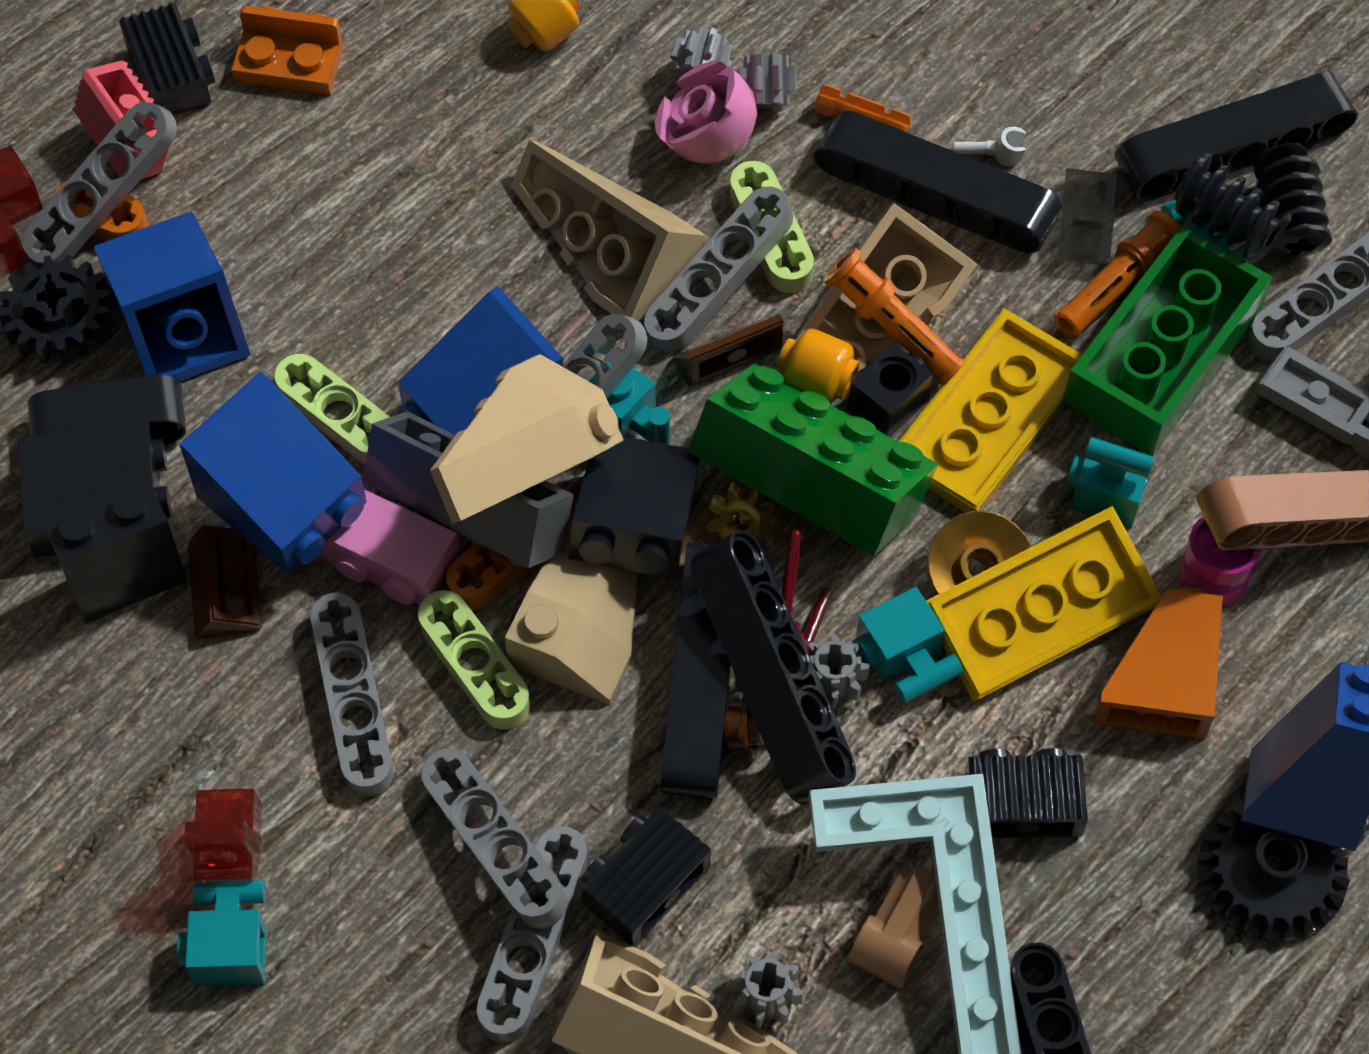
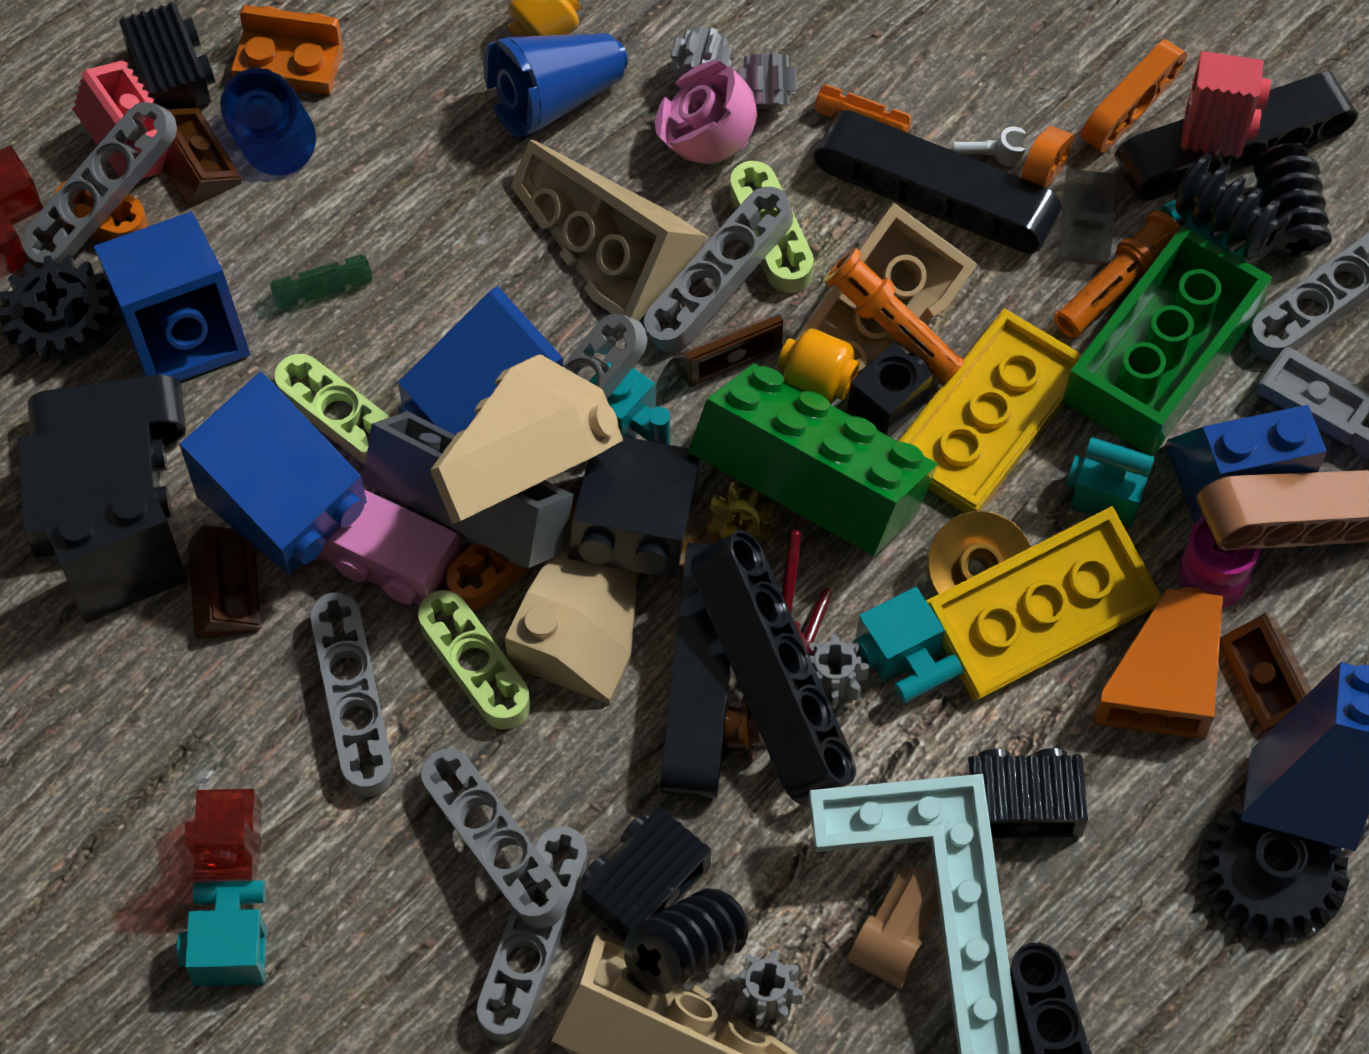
(198, 160): none -> reddish brown slope
(267, 121): none -> clear blue cap
(321, 281): none -> clear green axle
(549, 76): none -> blue cone
(685, 940): none -> black piece
(1047, 156): none -> orange beam
(1133, 95): none -> orange beam
(1224, 104): none -> coral brick
(1251, 445): none -> blue slope
(1265, 669): none -> reddish brown slope

